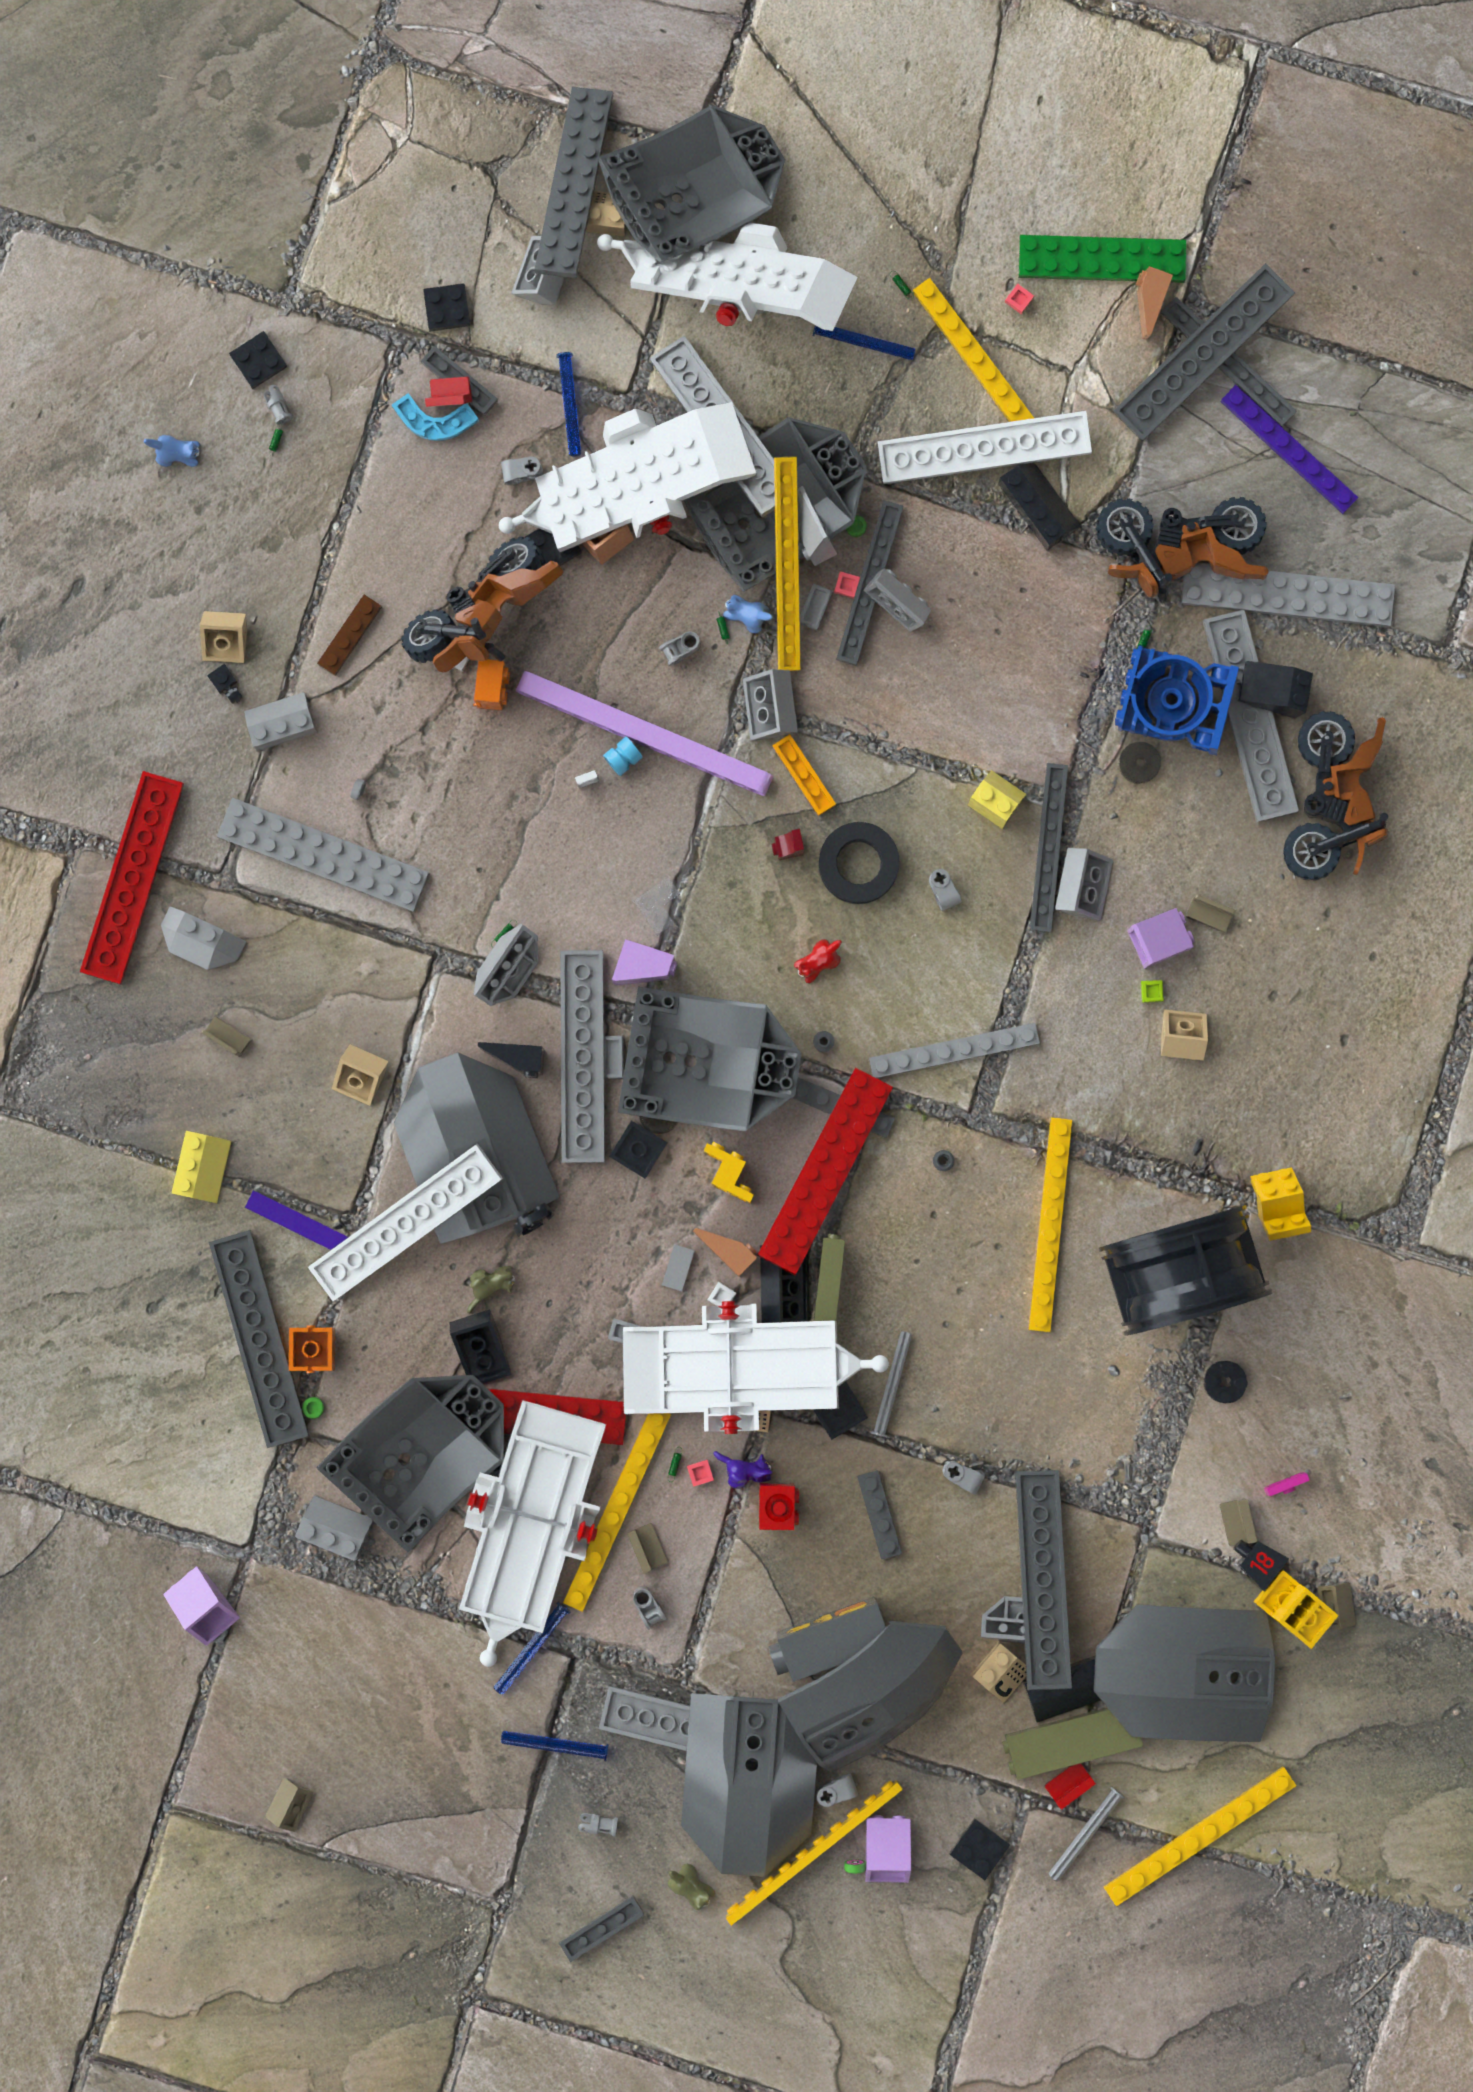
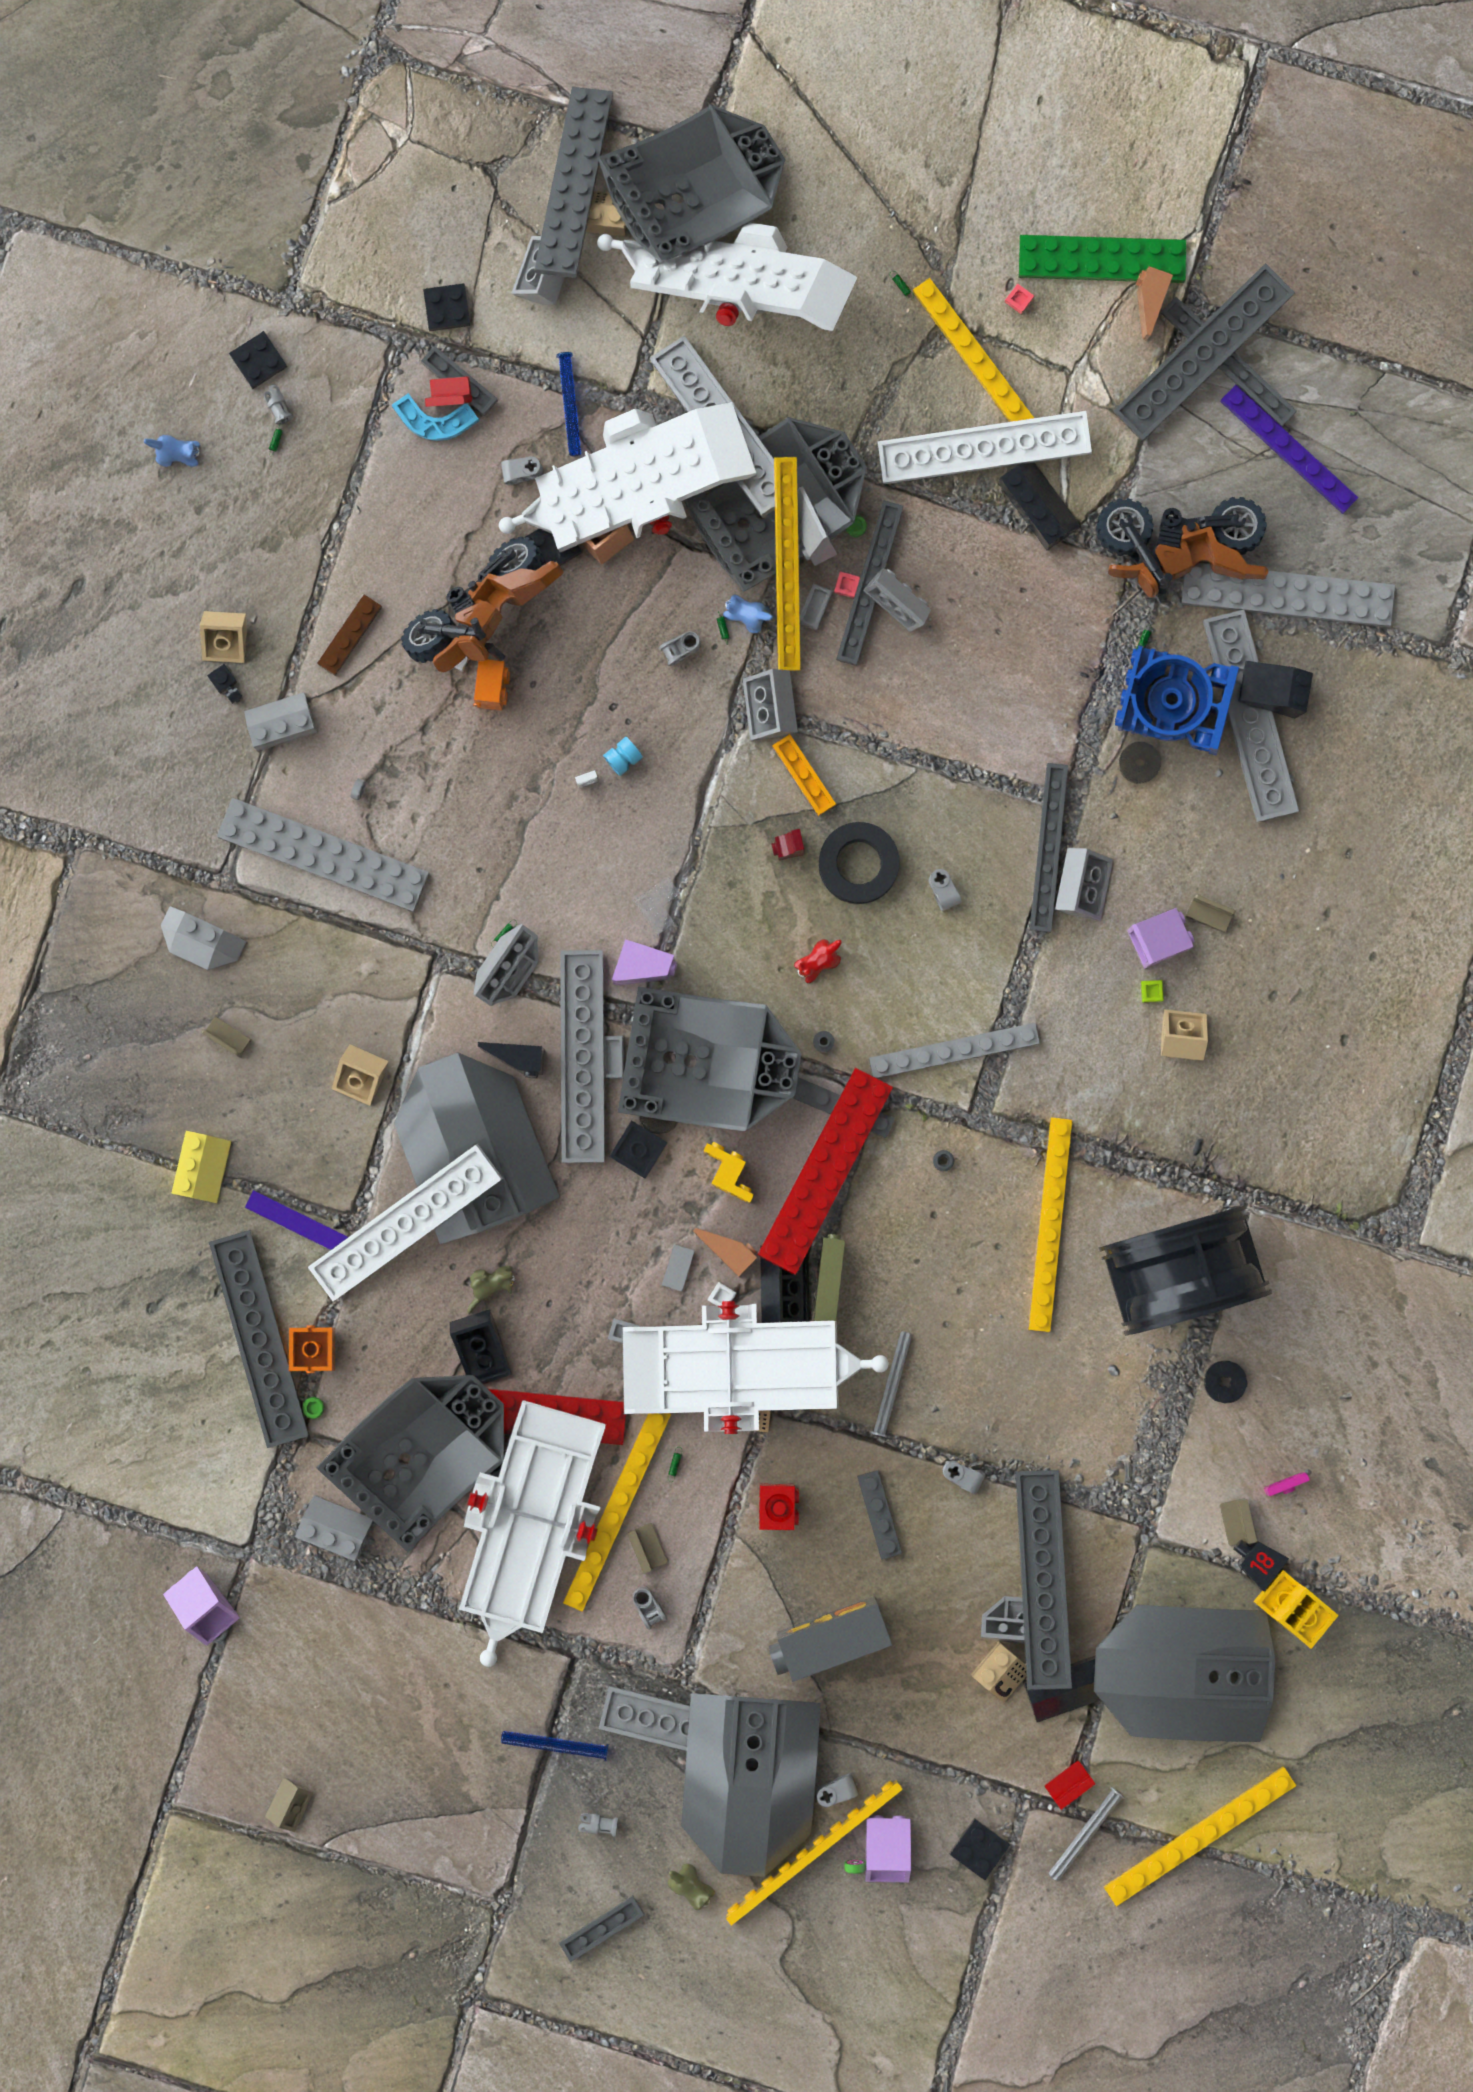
(132, 877): red plate -> none
(529, 1223): black plate -> none
(531, 1649): clear blue axle -> none
(644, 733): lavender beam -> none
(700, 1473): coral plate -> none
(741, 1471): dark purple animal -> none
(842, 1419): black plate -> none
(867, 342): clear blue axle -> none
(887, 1680): dark grey wedge -> none
(996, 799): light yellow slope -> none
(1067, 1743): olive brick -> none
(1280, 1204): yellow bracket -> none
(1337, 797): piece -> none
(1340, 1600): dark tan panel -> none

